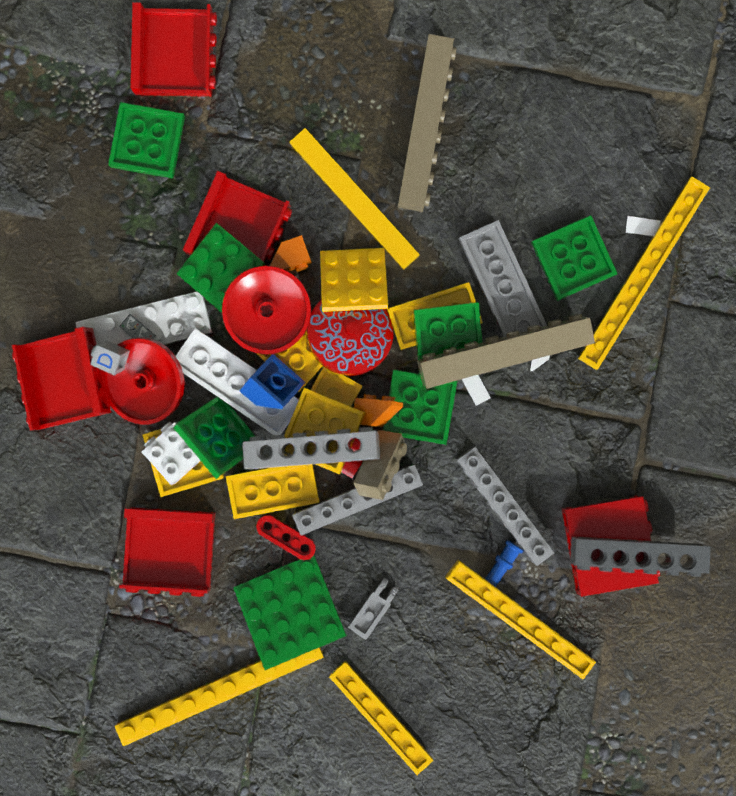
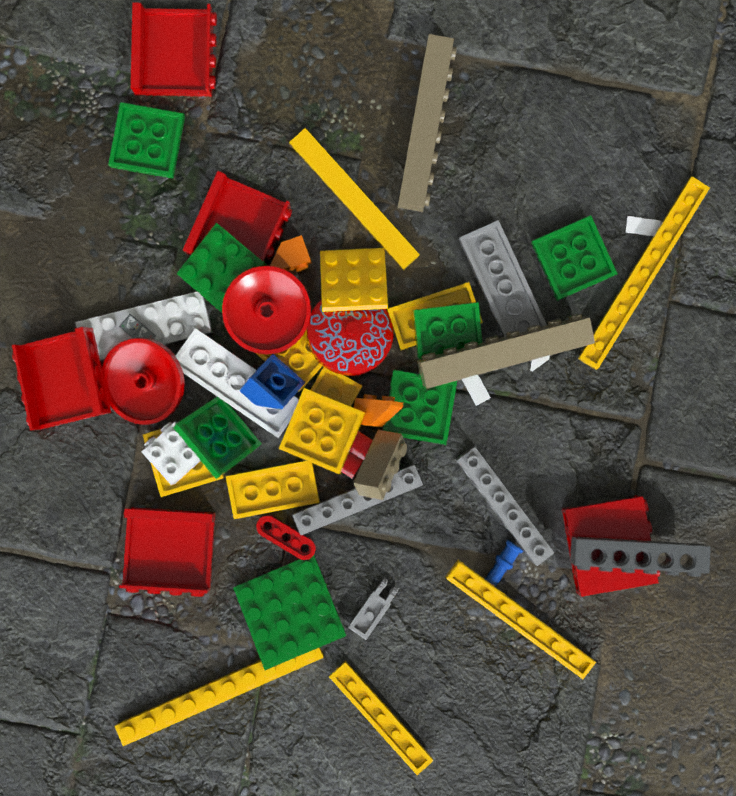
(109, 357): light grey brick -> none
(255, 458): light grey brick -> none

